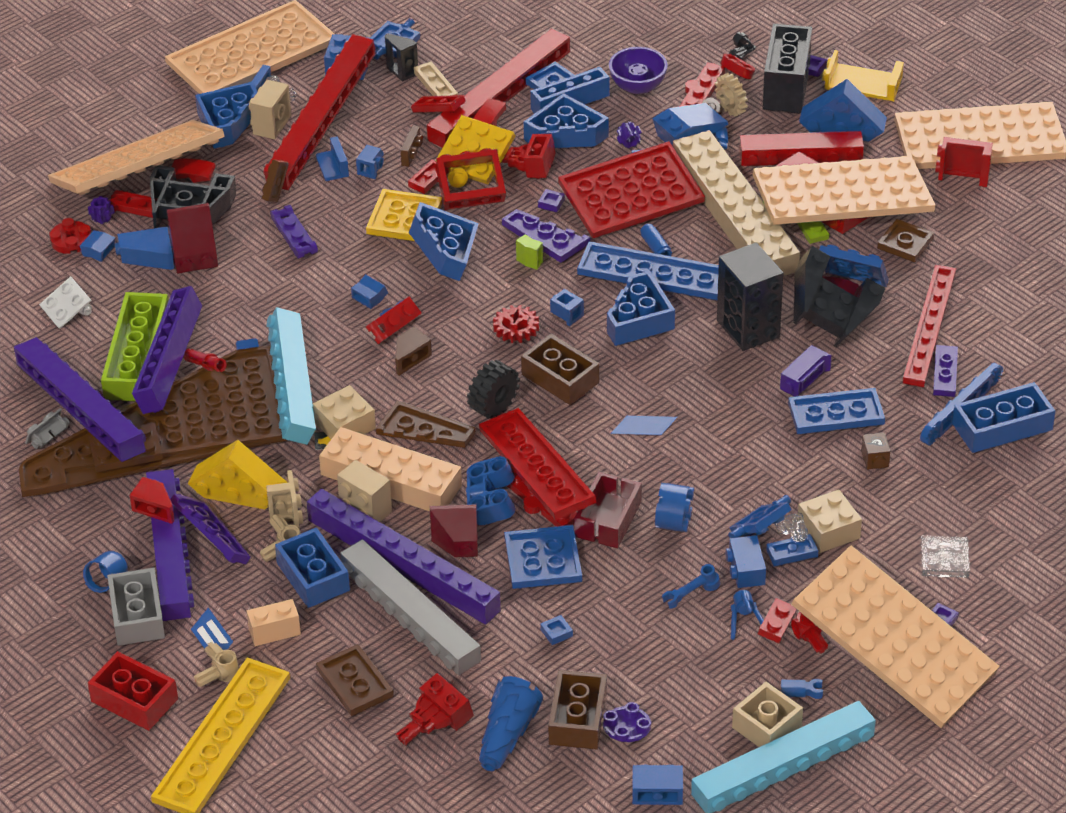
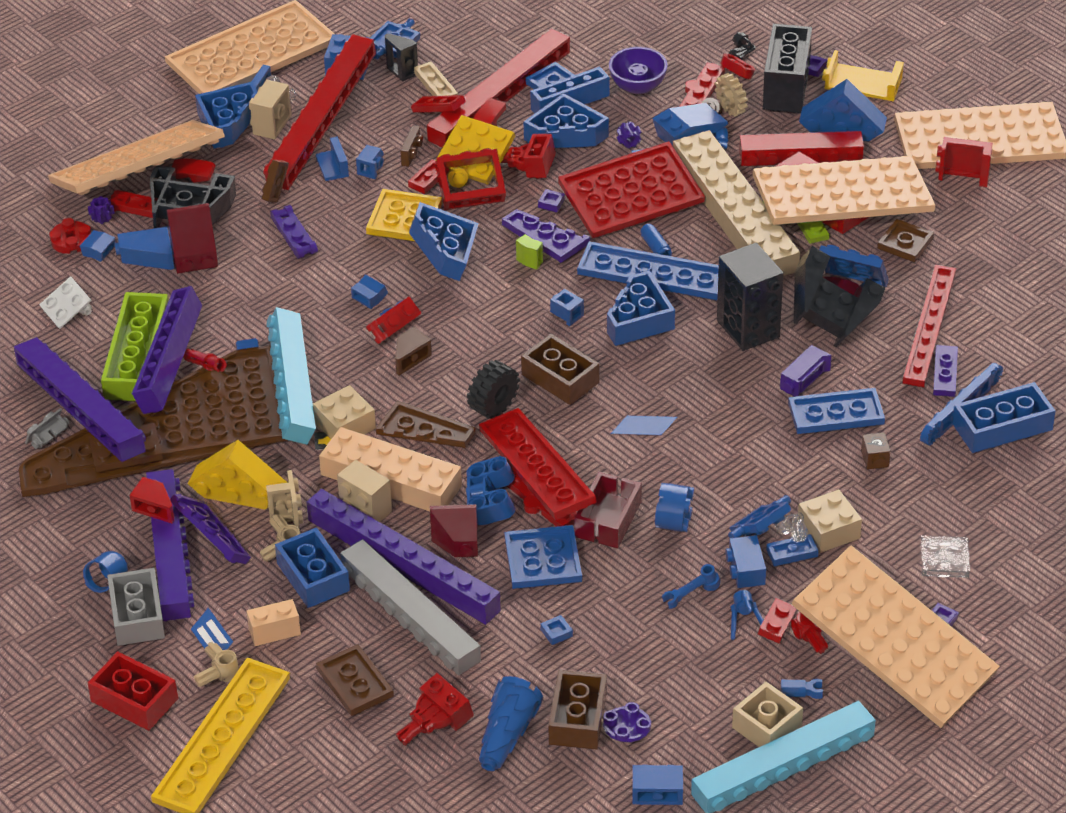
(516, 324): red gear -> none

